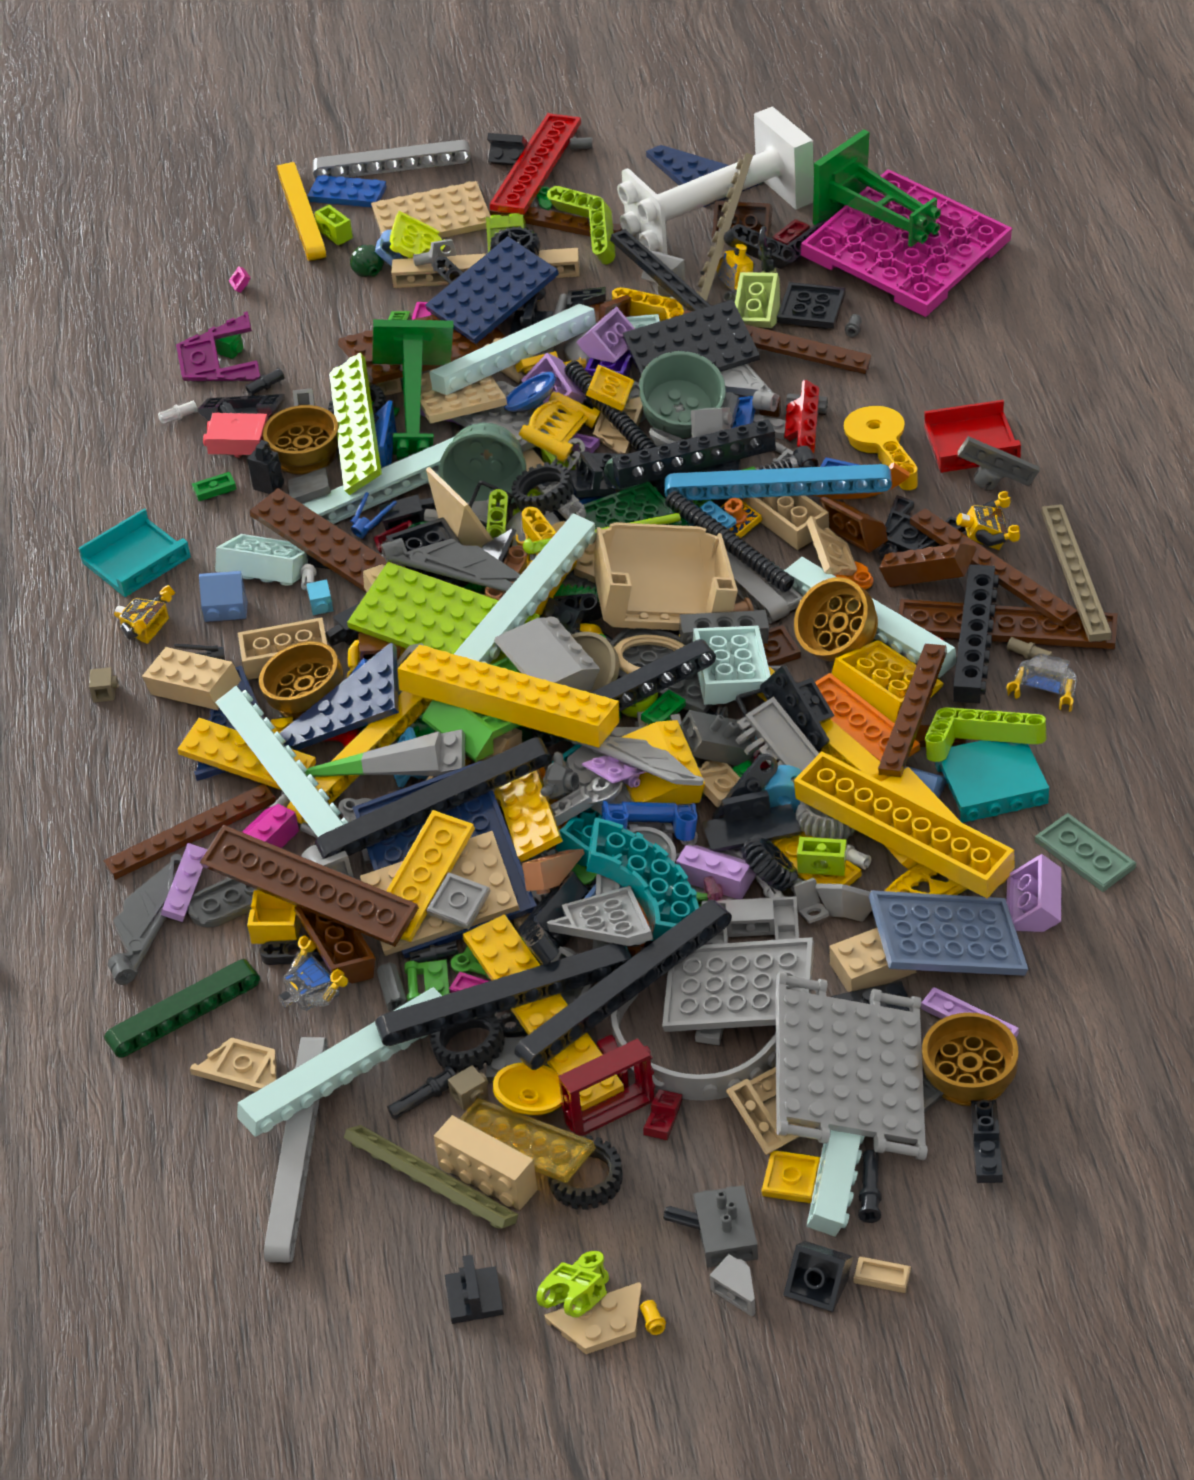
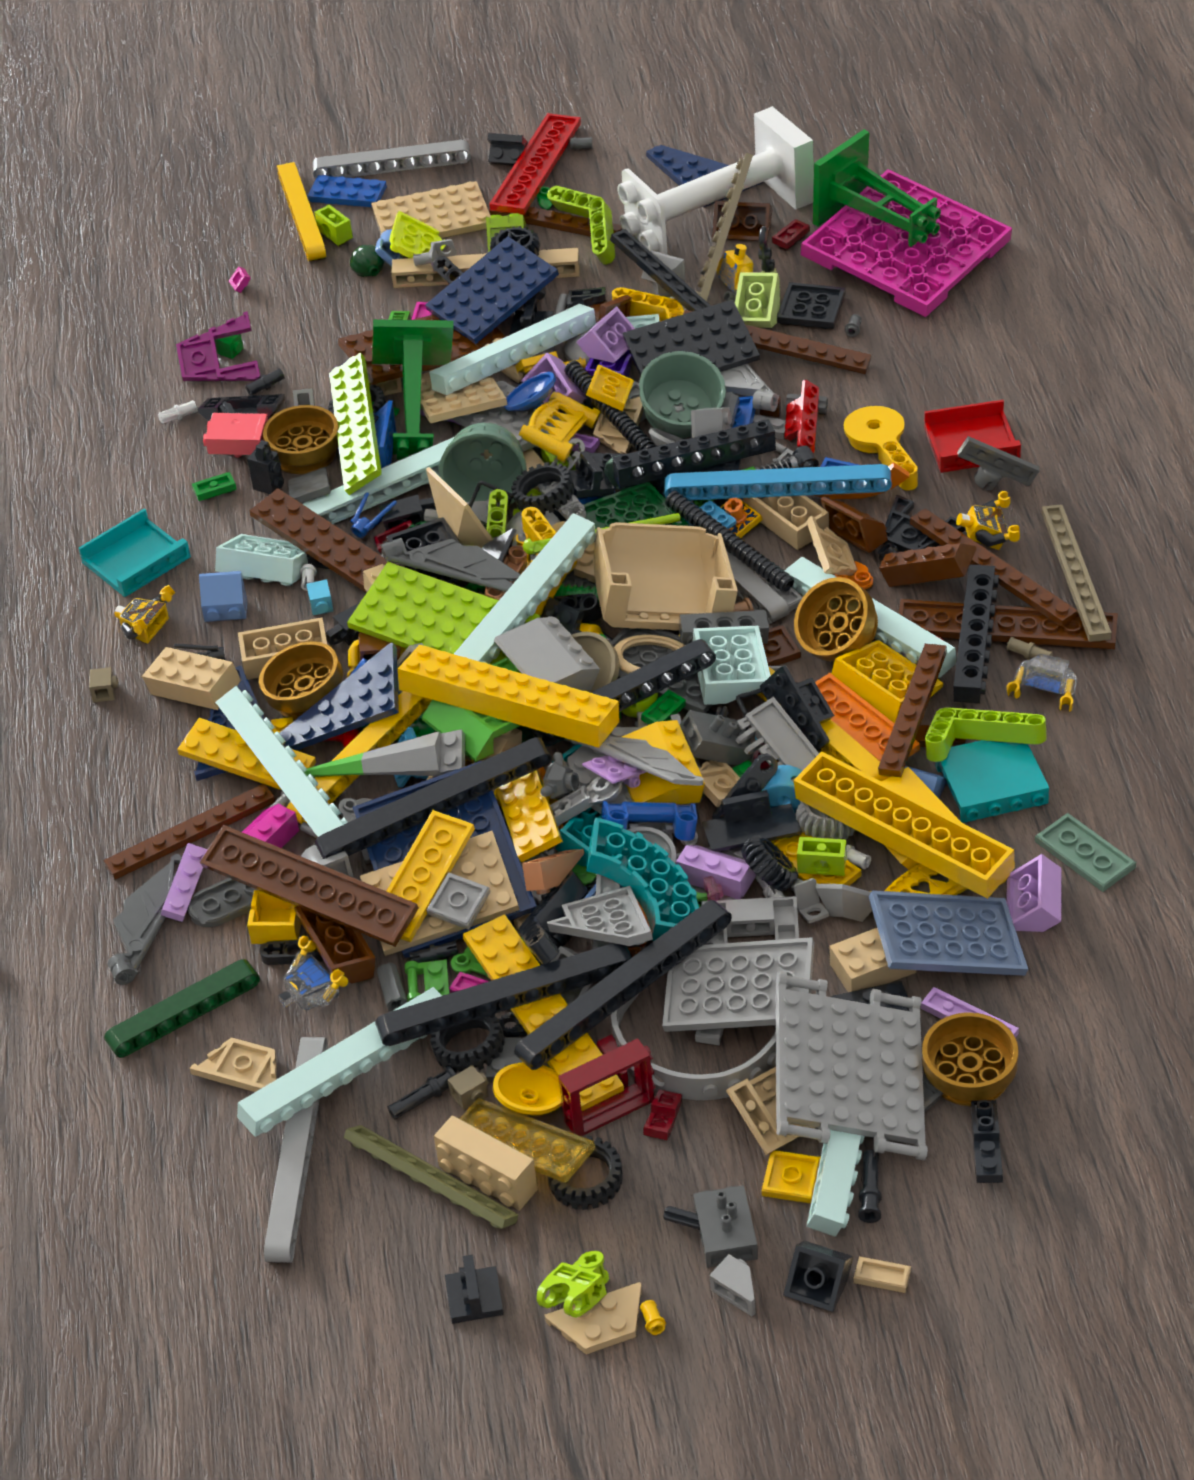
(781, 253): black beam -> none

